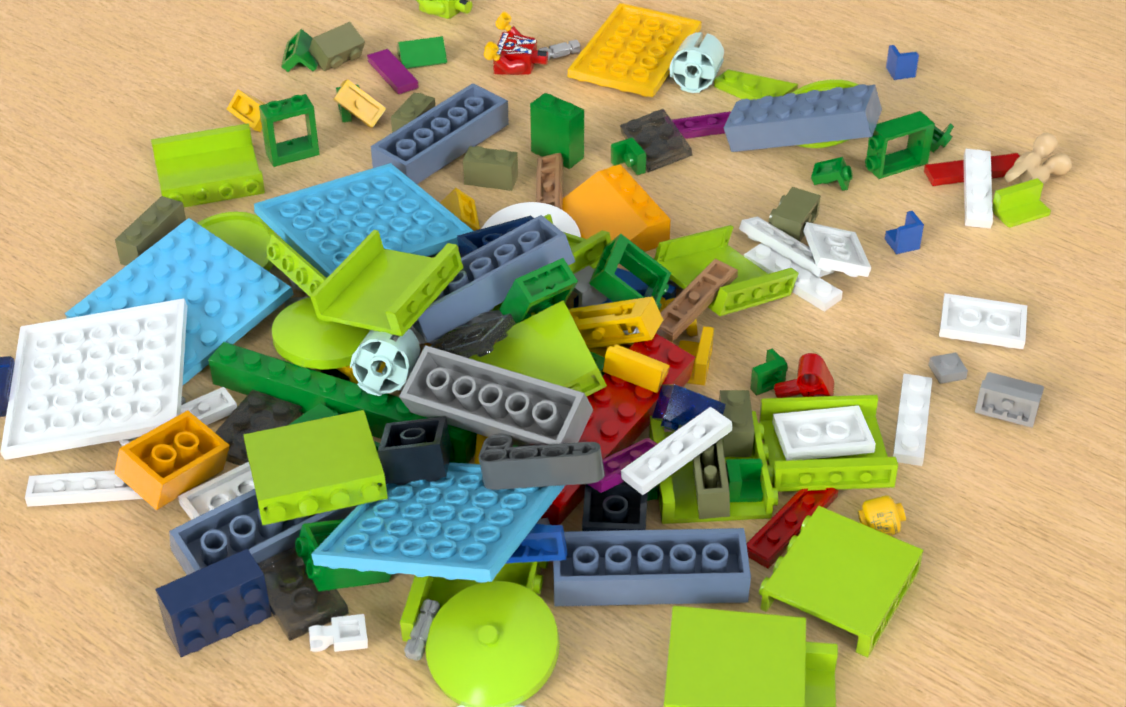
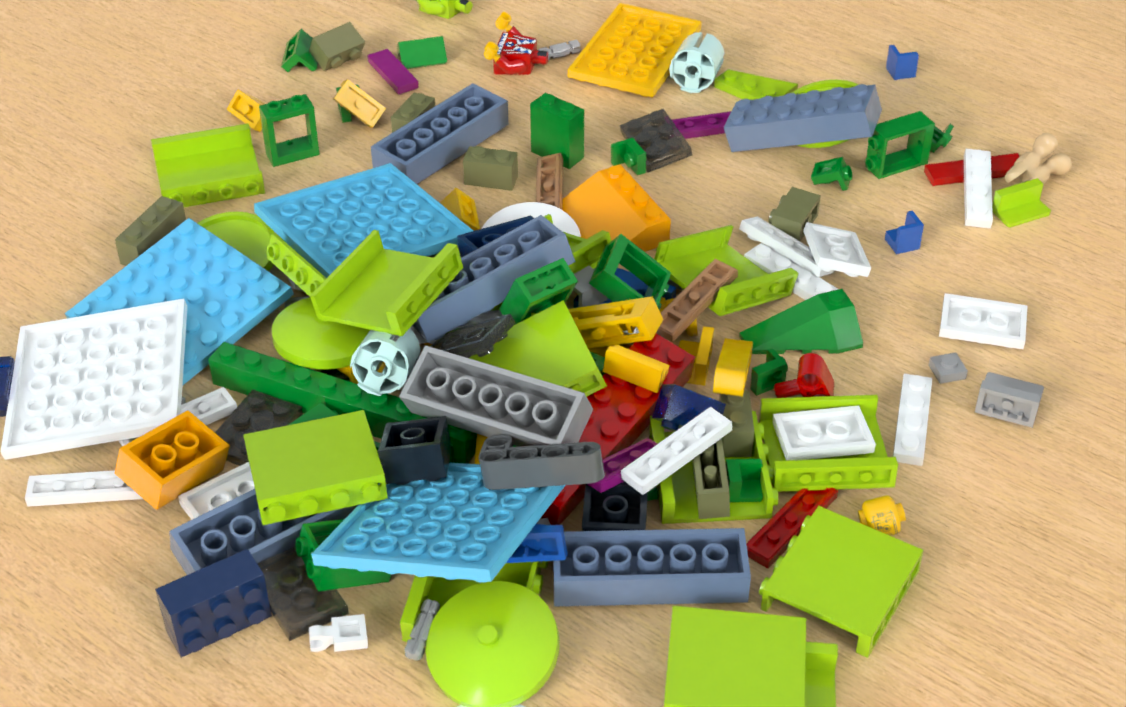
(733, 367): none -> yellow beam
(818, 323): none -> green wedge

